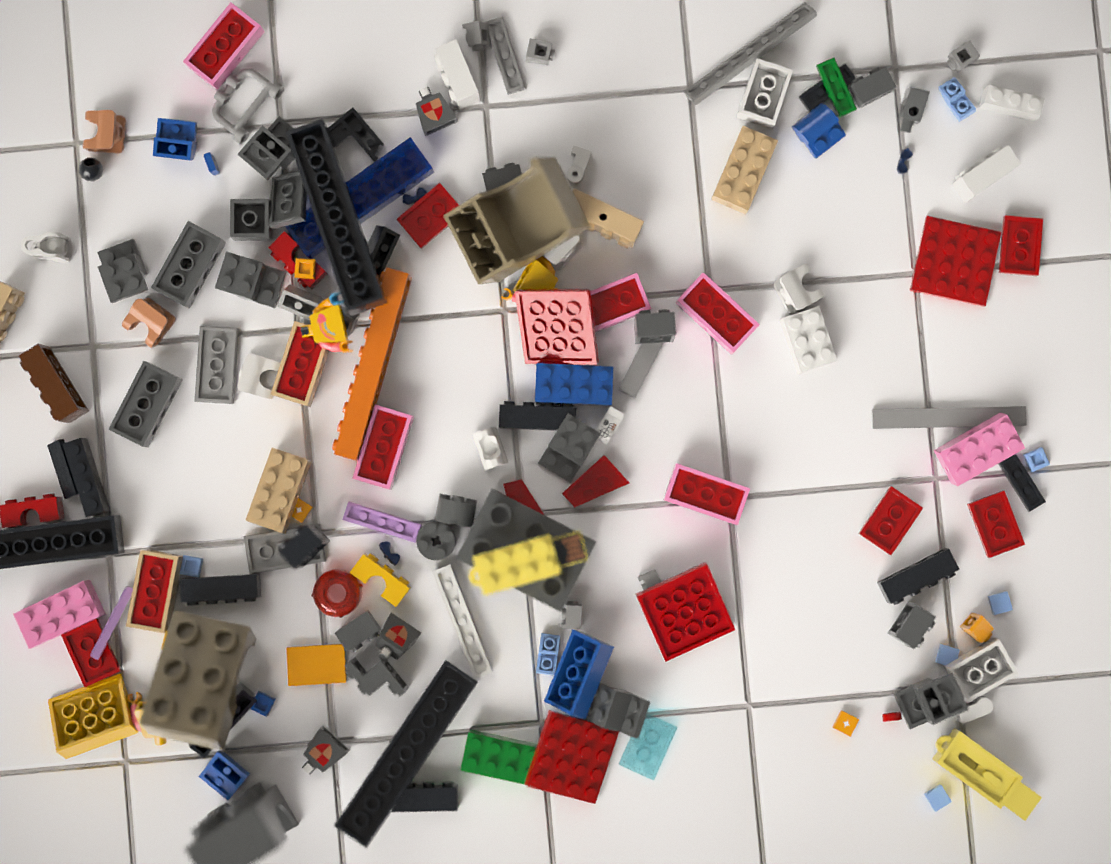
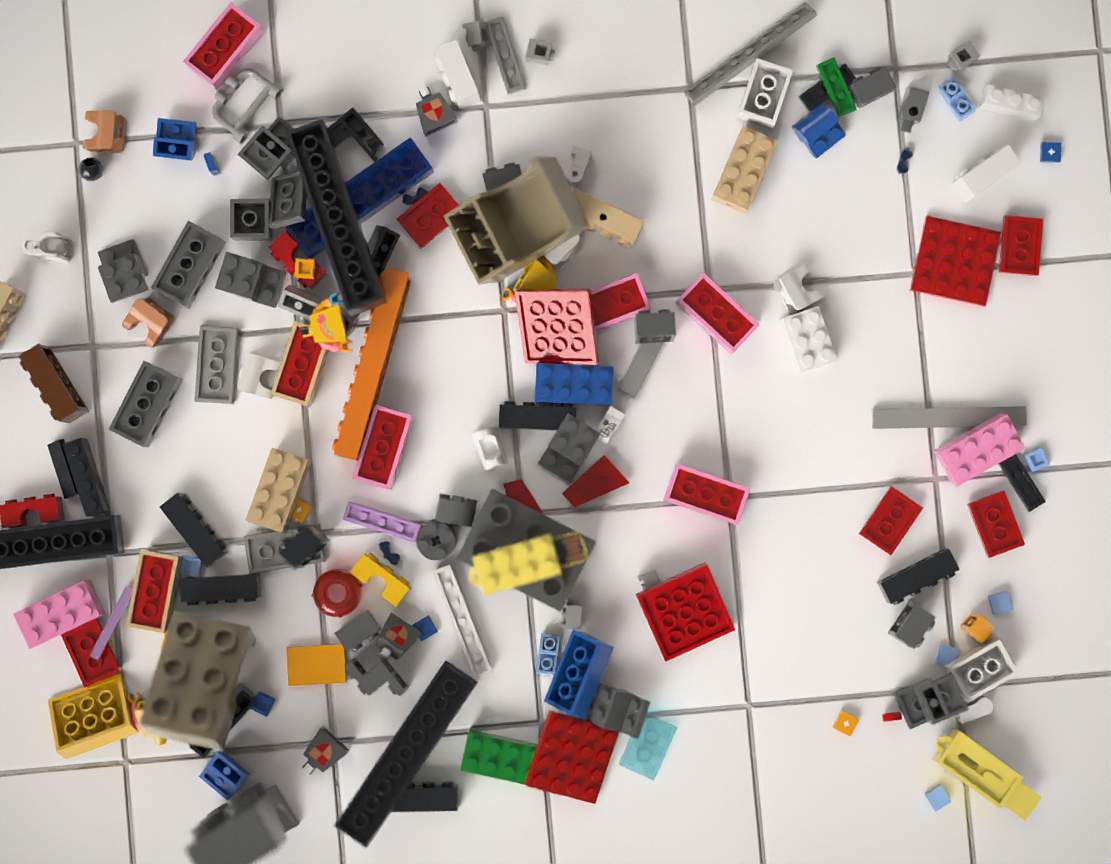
(193, 529): none -> black brick
(425, 626): none -> blue tile
(1050, 152): none -> blue tile

